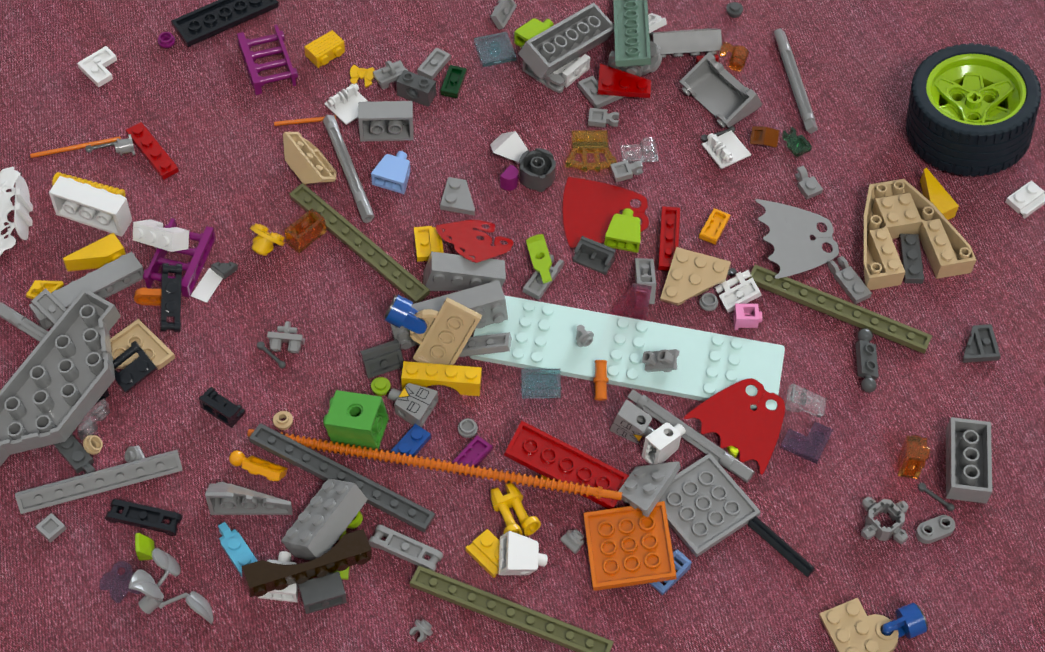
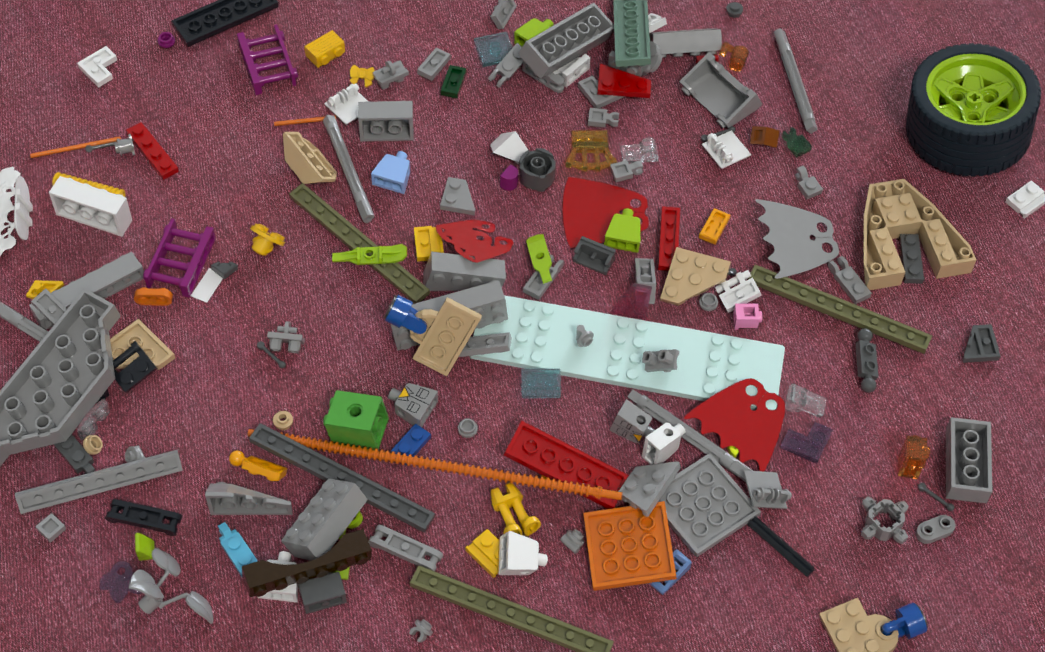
(95, 254): yellow slope -> none
(153, 234): white arch -> none
(170, 297): black plate -> none
(221, 407): black hinge -> none
(305, 230): clear orange brick -> none
(380, 255): none -> lime piece
(380, 386): lime plate -> none
(382, 358): dark grey plate -> none
(416, 88): dark grey brick -> none
(461, 378): yellow arch -> none
(474, 452): magenta plate -> none
(508, 65): none -> light grey hinge
(600, 380): orange pin -> none
(766, 490): none -> light grey hinge
(938, 195): yellow slope -> none

